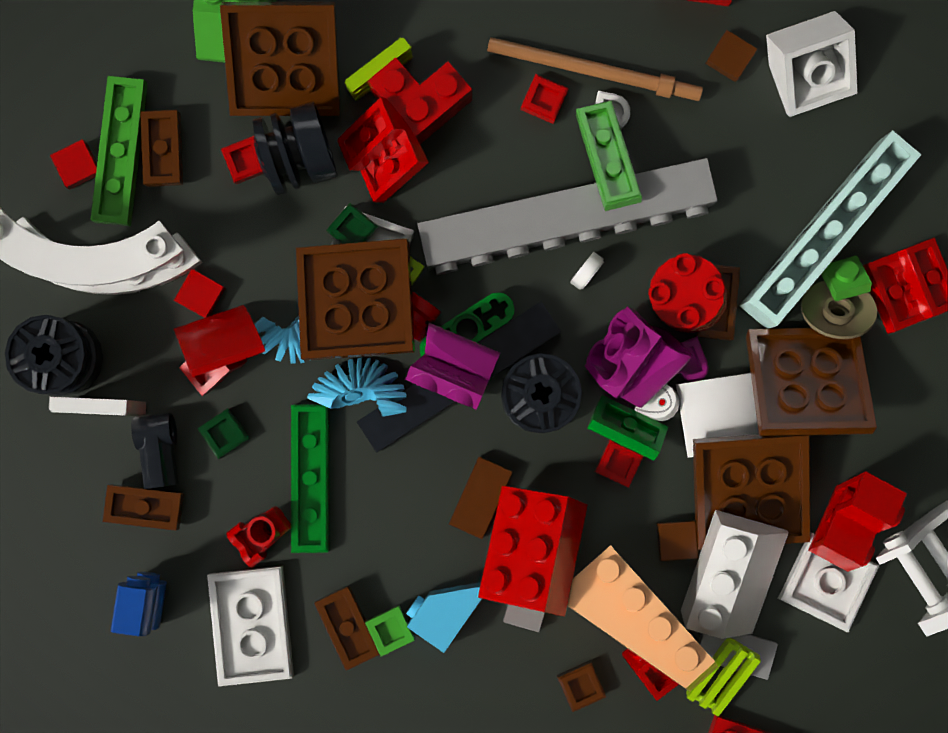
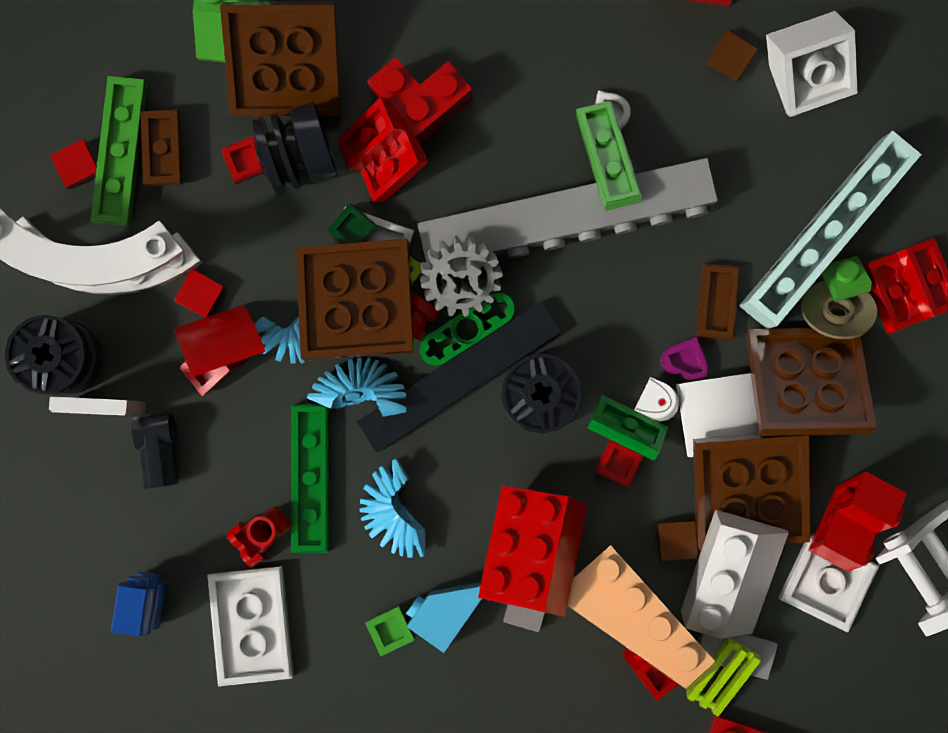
(143, 507): reddish brown plate -> none
(224, 433): dark green tile -> none
(346, 627): reddish brown plate -> none
(358, 82): lime tile -> none
(391, 514): none -> medium azure hair
(454, 366): magenta piece -> none
(458, 262): none -> light grey gear
(480, 498): reddish brown tile -> none
(544, 99): red tile -> none
(581, 686): reddish brown tile -> none
(587, 271): white tile -> none
(635, 358): magenta piece -> none
(663, 85): medium nougat bar -> none
(688, 293): red brick -> none

